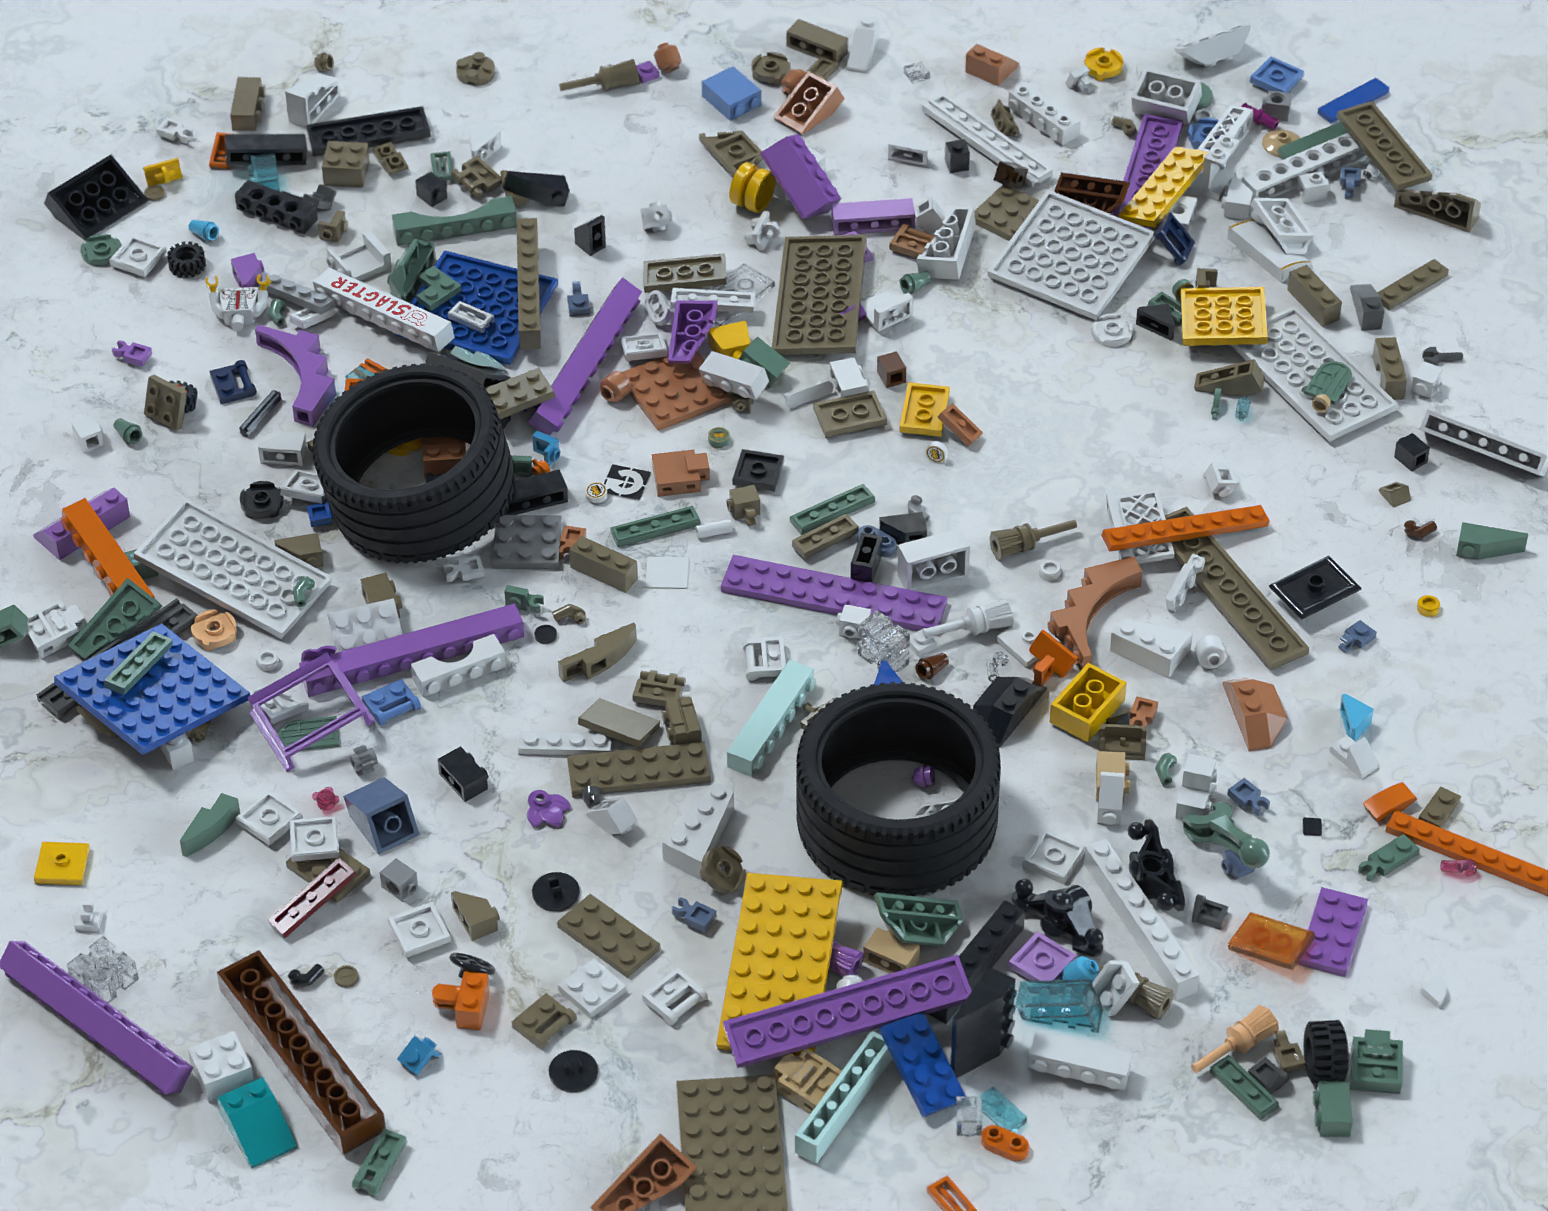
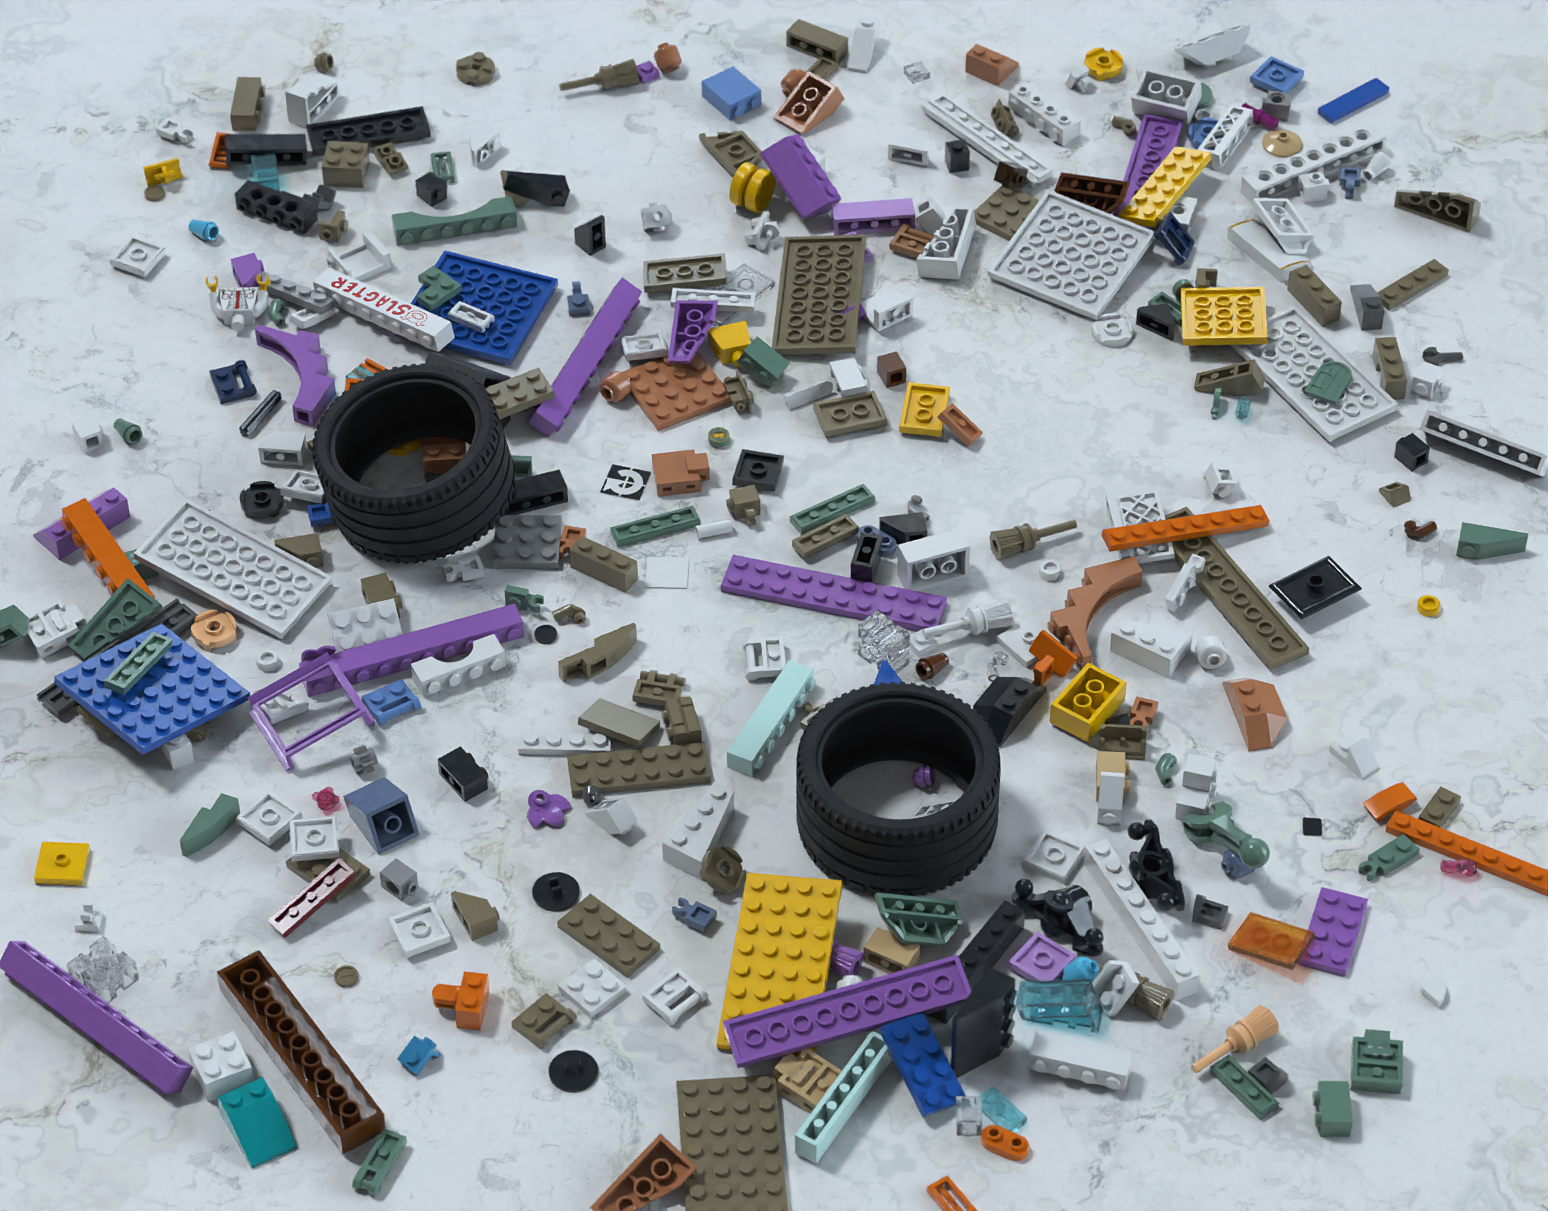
(95, 198): black slope -> none
(99, 249): sand green tile -> none
(134, 354): medium lavender plate -> none
(169, 401): dark tan plate -> none
(189, 267): black tyre -> none
(298, 729): sand green window -> none
(303, 584): sand green arm -> none
(306, 979): black arm -> none
(414, 261): sand green wedge -> none
(471, 964): black piece -> none
(477, 359): light aqua slope -> none
(481, 173): dark tan plate -> none
(528, 284): dark tan brick -> none
(540, 467): orange plate -> none
(547, 446): dark azure bracket -> none
(596, 492): tile -> none
(658, 308): white plate -> none
(733, 375): white brick -> none
(762, 68): dark tan plate -> none
(849, 620): white brick -> none
(912, 282): sand green cone -> none
(936, 452): white tile -> none
(1215, 173): white panel -> none
(1238, 200): white slope -> none
(1247, 794): sand blue plate -> none
(1287, 1055): dark tan plate -> none
(1312, 140): sand green tile -> none
(1321, 403): tan hinge -> none
(1326, 1051): black tyre -> none
(1355, 716): medium azure slope -> none
(1357, 634): sand blue plate -> none
(1384, 146): dark tan plate -> none

